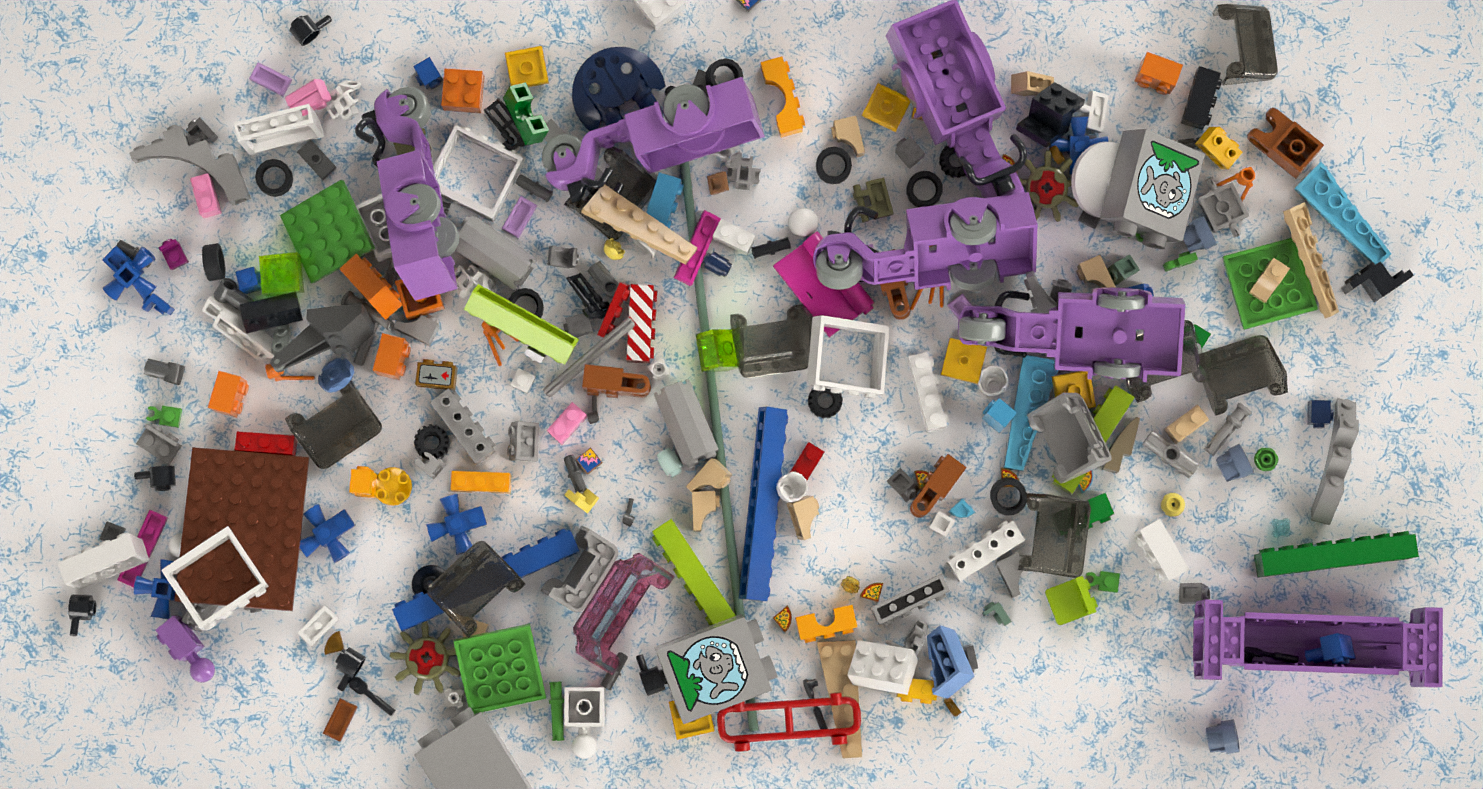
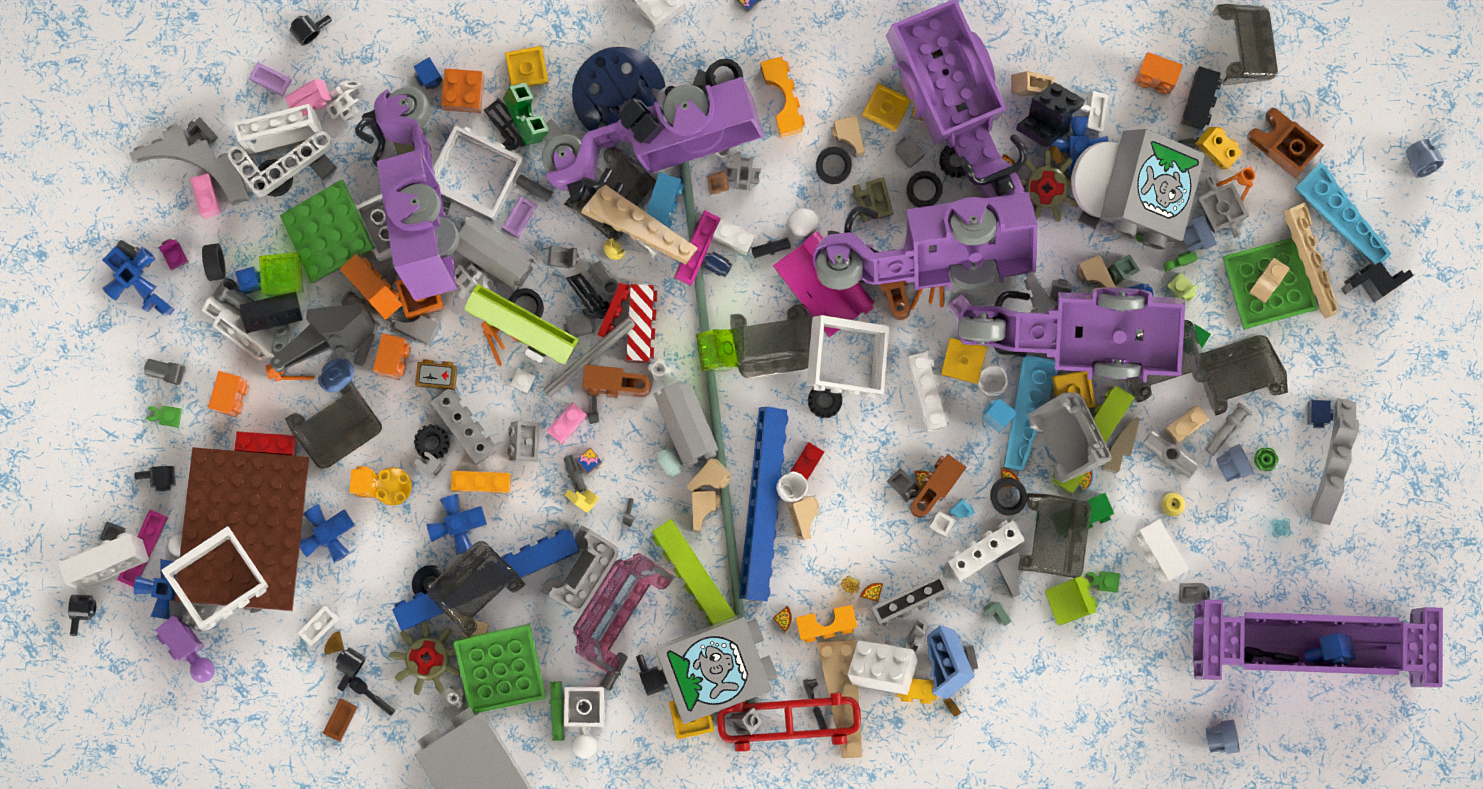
(158, 444): light grey bracket -> none
(280, 165): none -> white beam
(637, 117): none -> black piece
(747, 722): none -> flat silver bracket
(1182, 287): none -> yellowish green bracket
(1338, 555): green brick -> none
(1424, 158): none -> sand blue piece

